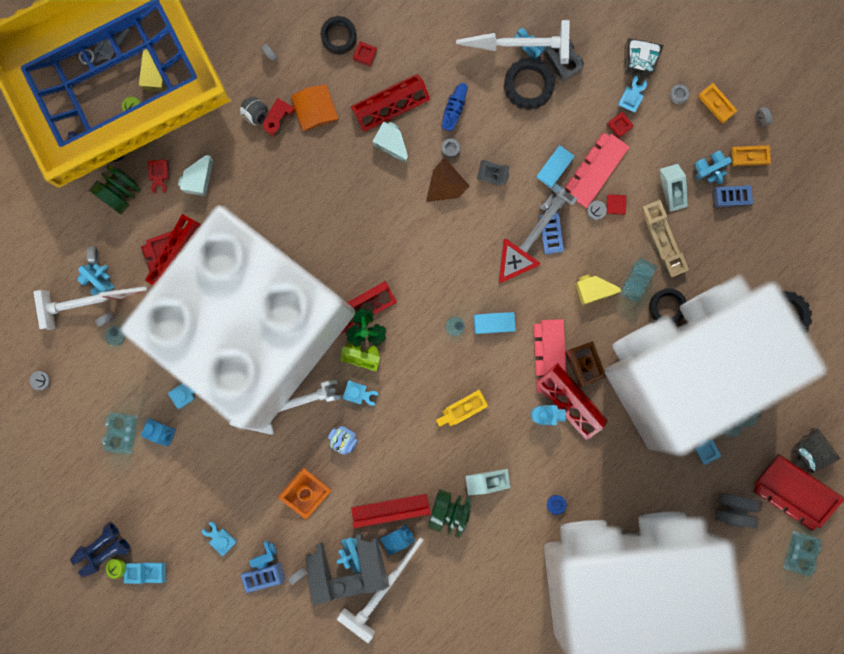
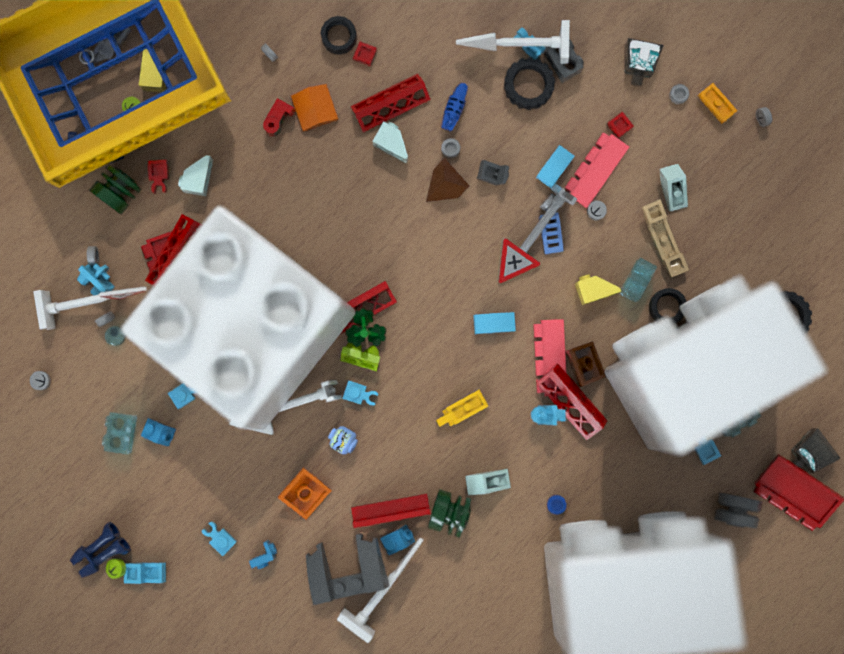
(254, 110): dark grey head -> none
(272, 570): medium blue slope -> none
(297, 576): light grey tile -> none
(350, 547): medium azure hips -> none
(455, 326): clear light blue tile -> none
(616, 204): red tile -> none
(632, 96): medium azure plate -> none
(718, 199): medium blue slope -> none
(719, 162): medium azure hips -> none
(750, 156): light orange plate -> none
(797, 552): clear light blue brick -> none

